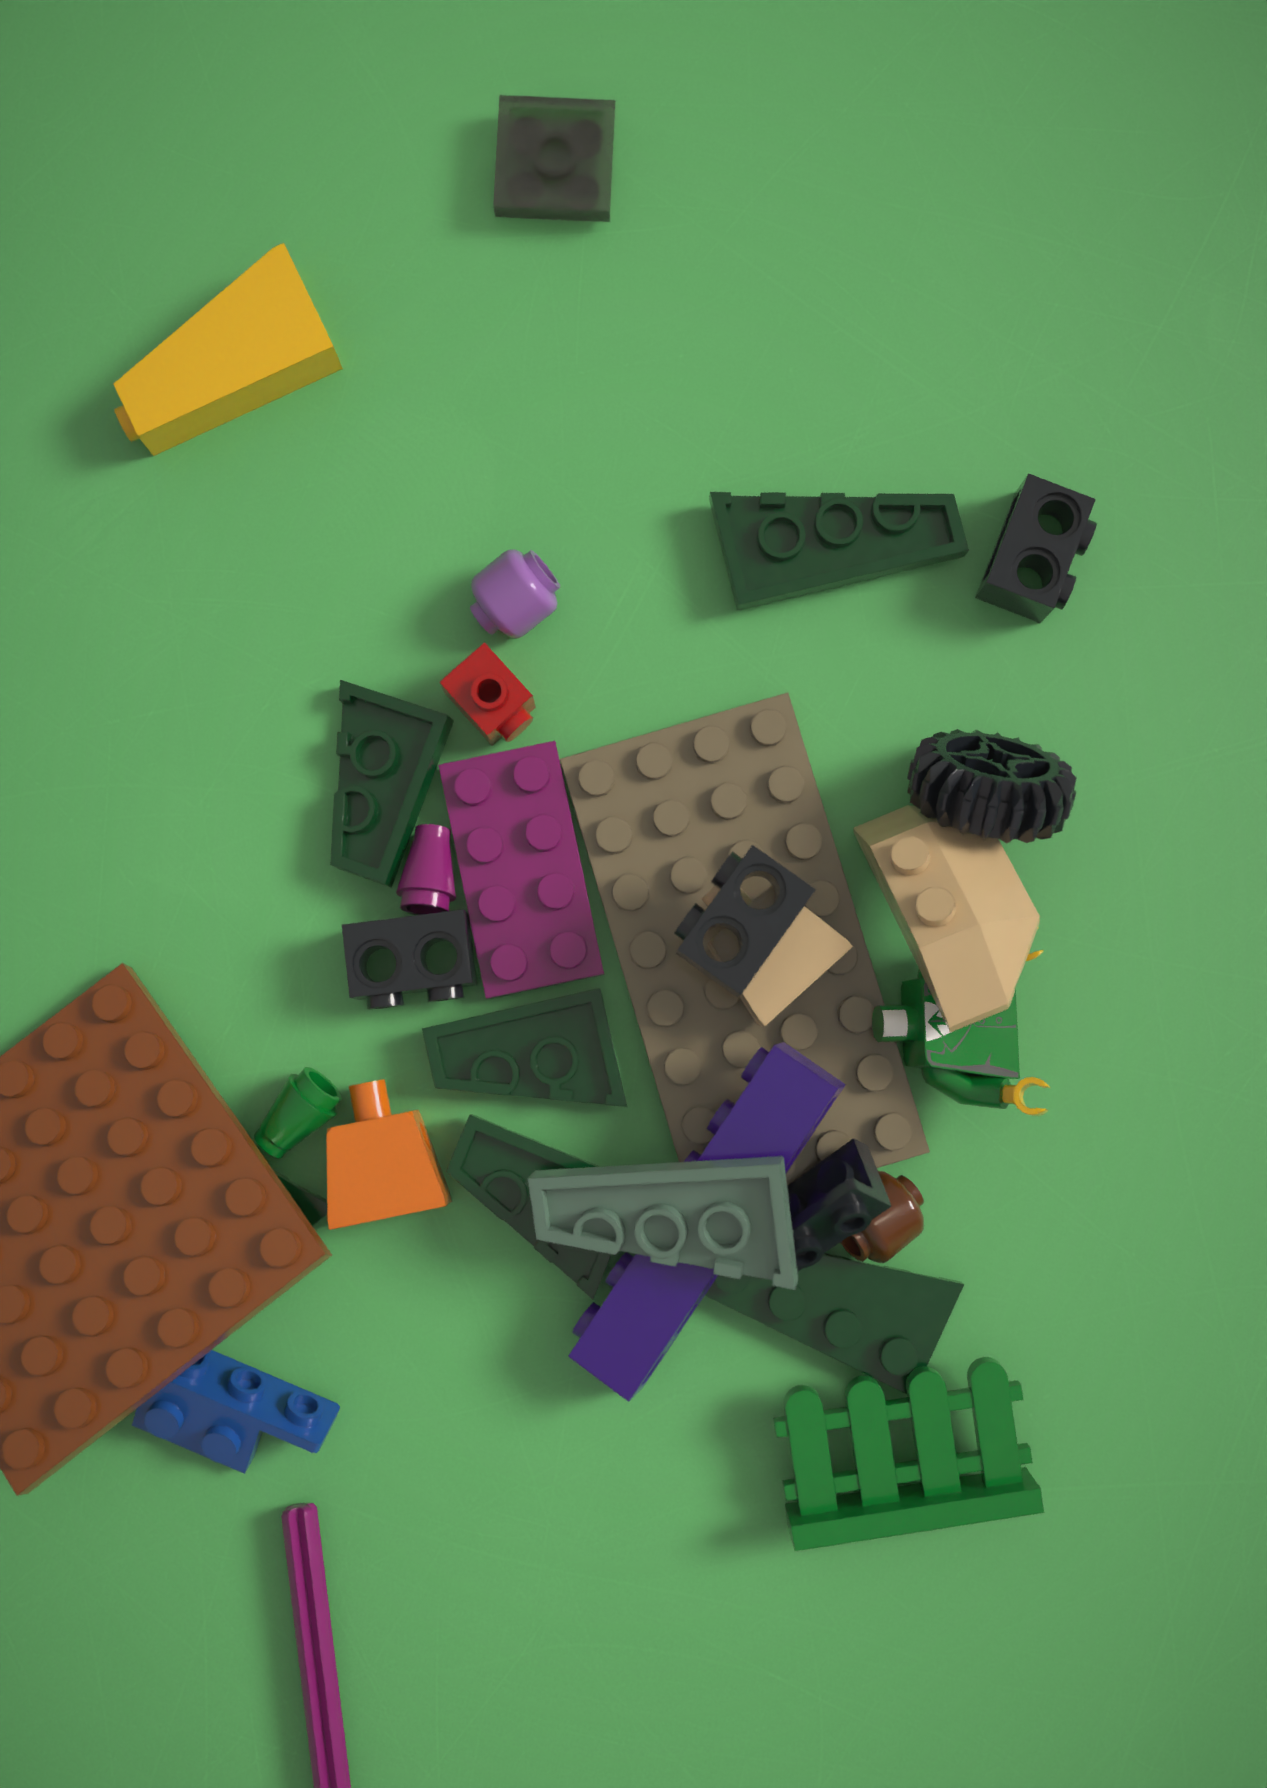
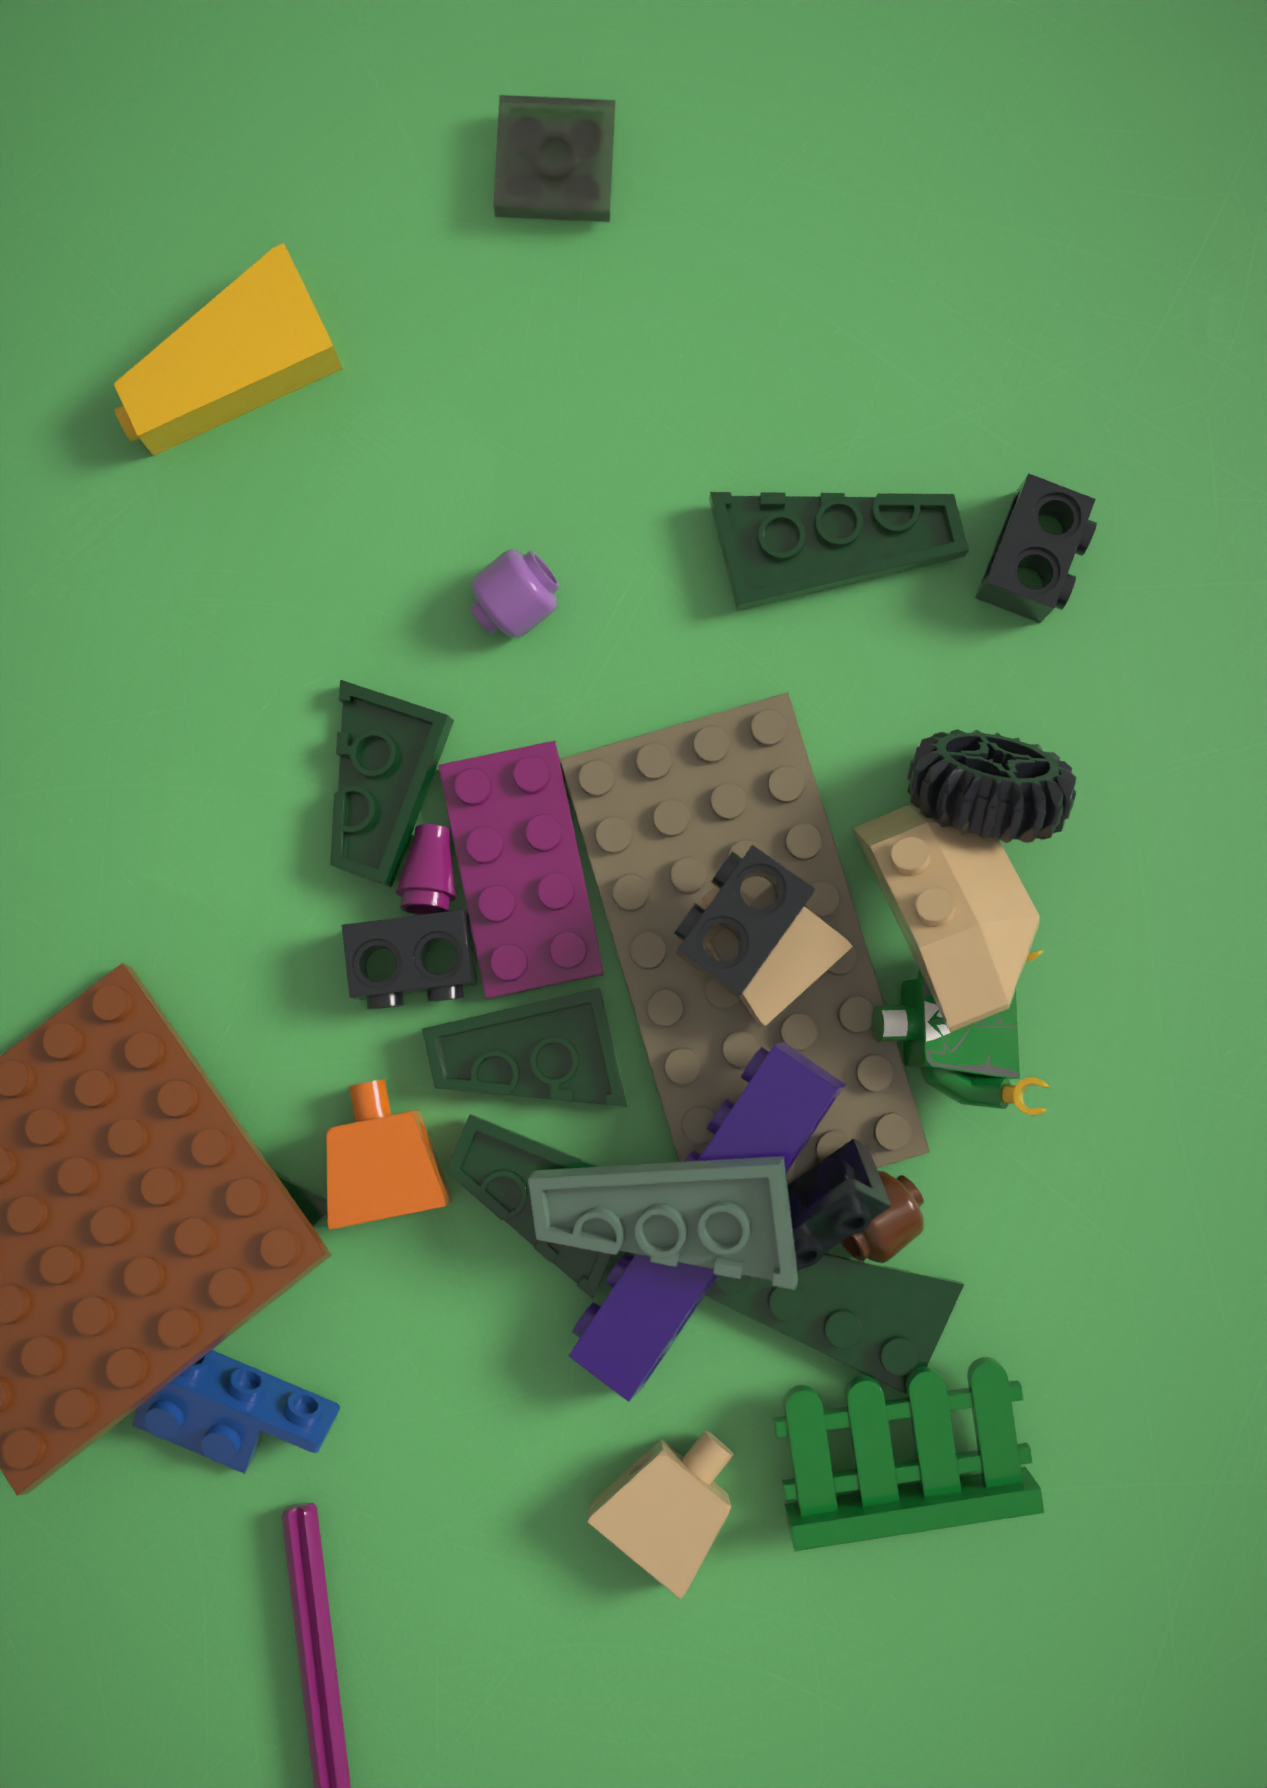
(297, 1112): green cone -> none
(489, 696): red brick -> none
(666, 1509): none -> tan torso

